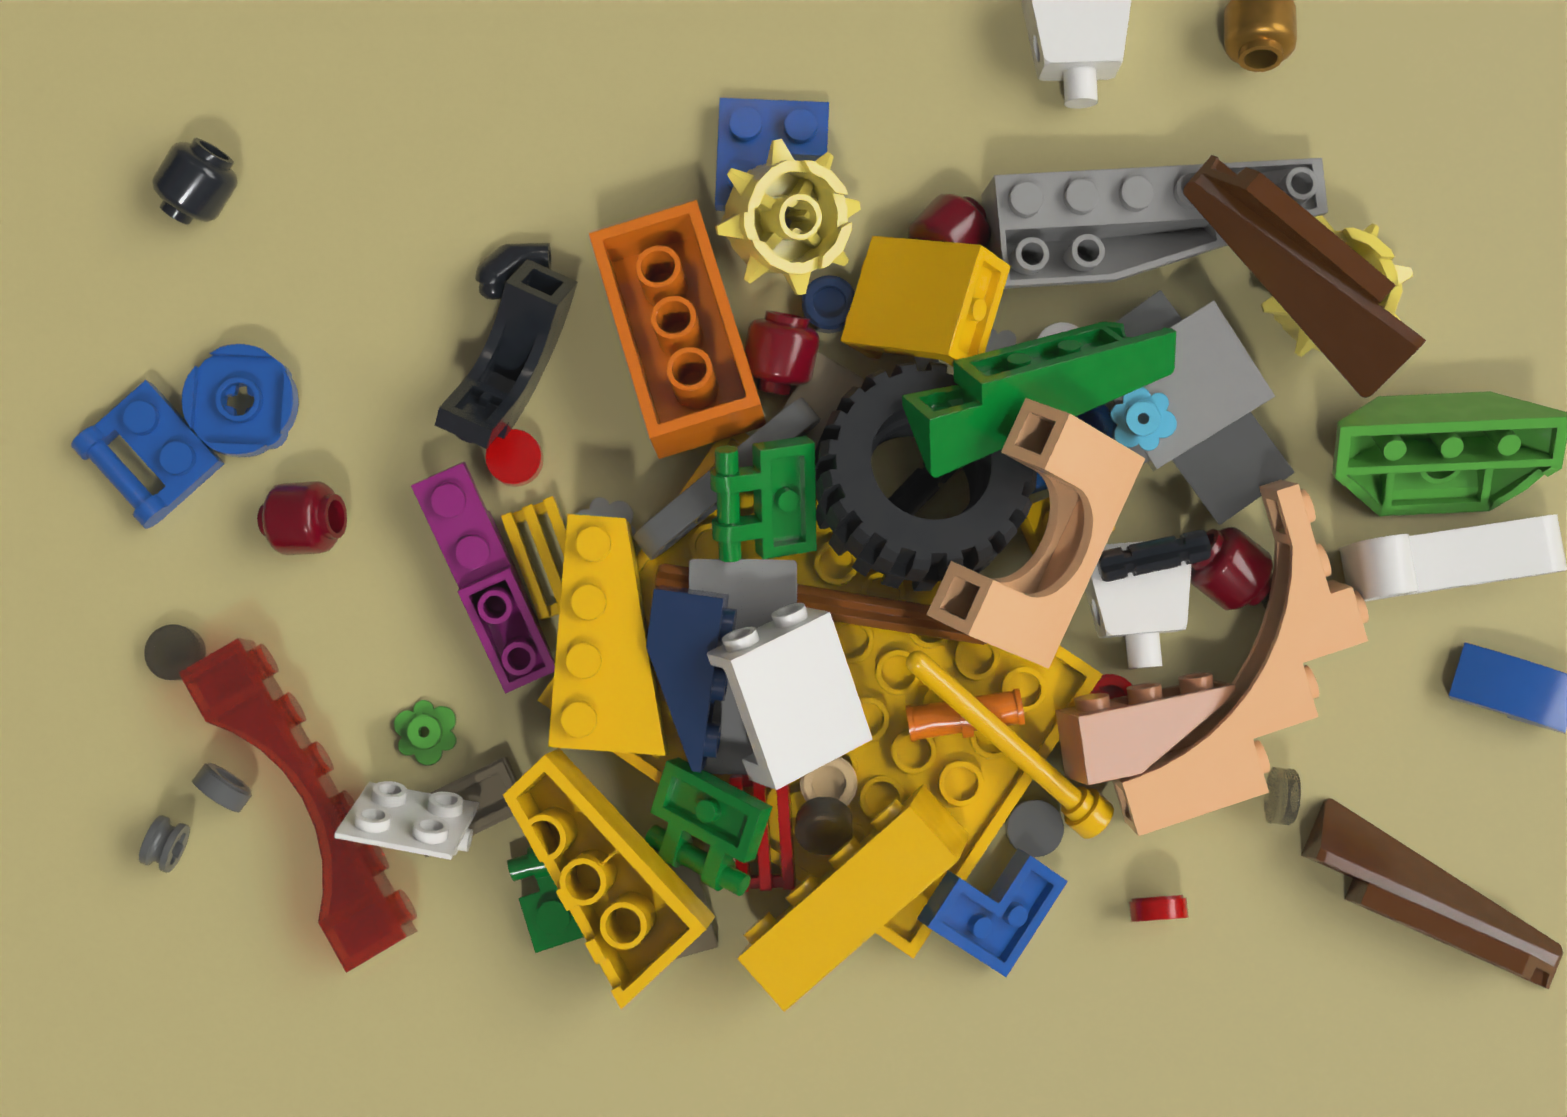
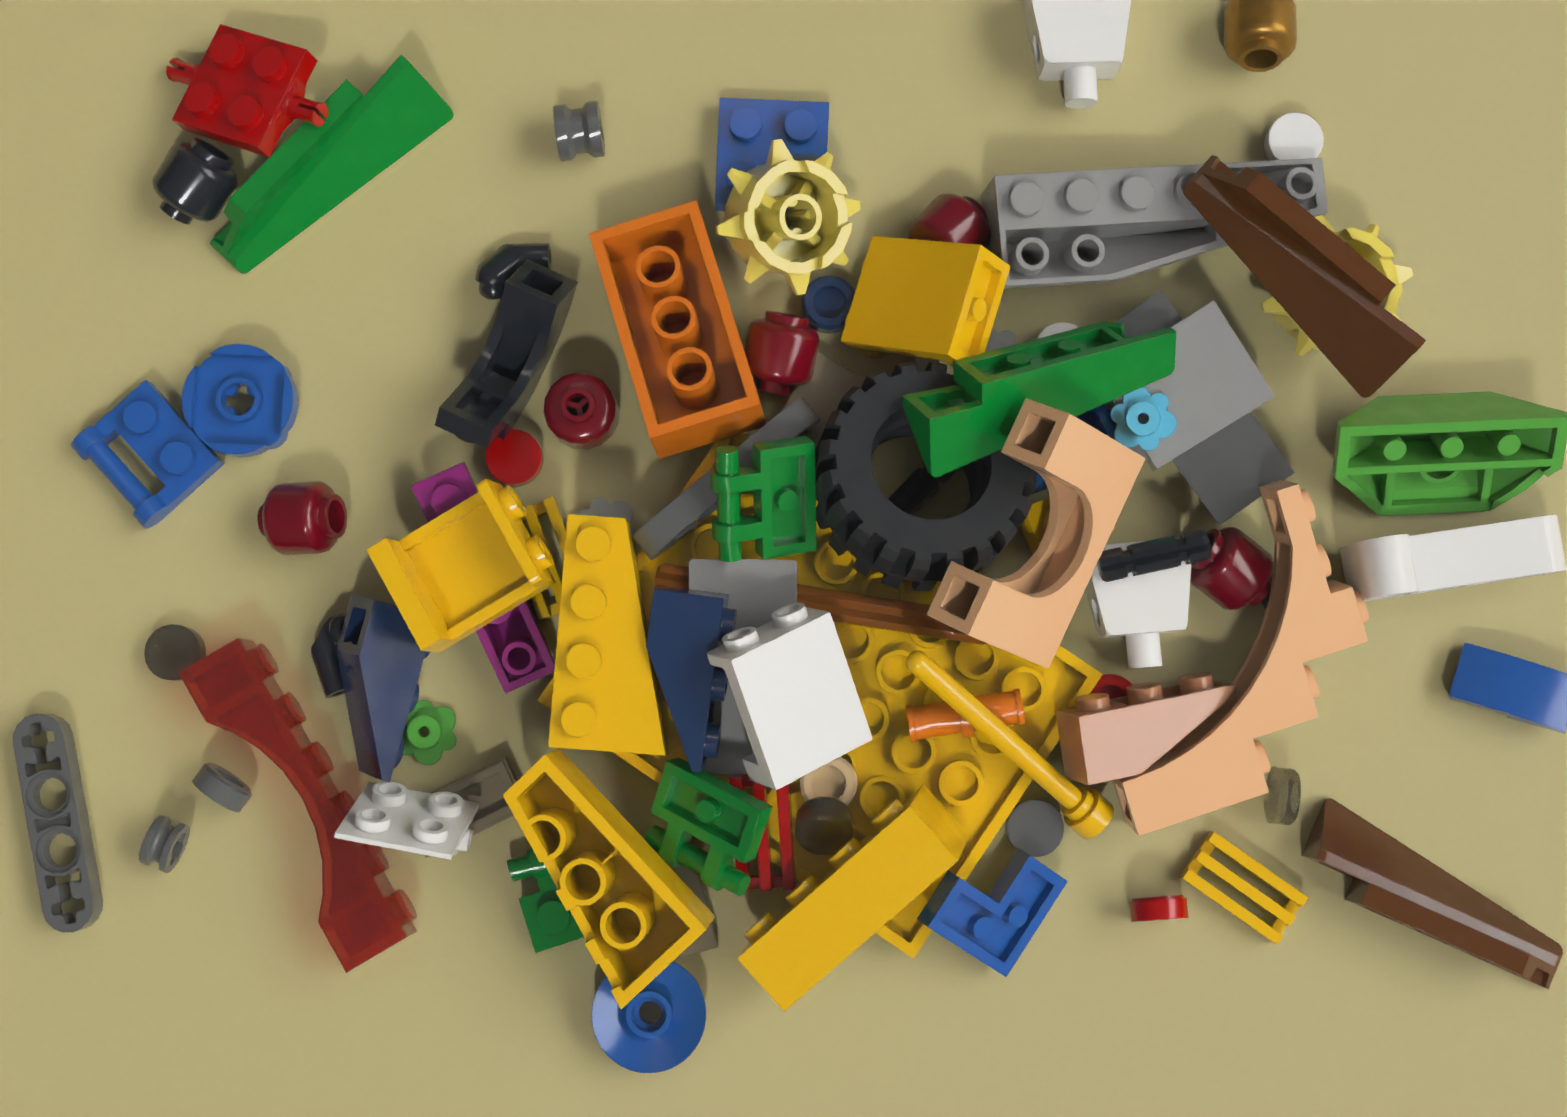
(47, 824): none -> dark grey beam
(246, 90): none -> red plate
(325, 656): none -> black arm
(329, 162): none -> green wedge
(379, 681): none -> dark blue slope
(464, 567): none -> yellow panel
(579, 131): none -> dark grey wheel
(588, 428): none -> dark red head
(656, 1044): none -> blue dish
(1283, 914): none -> yellow tile
(1293, 138): none -> white tile

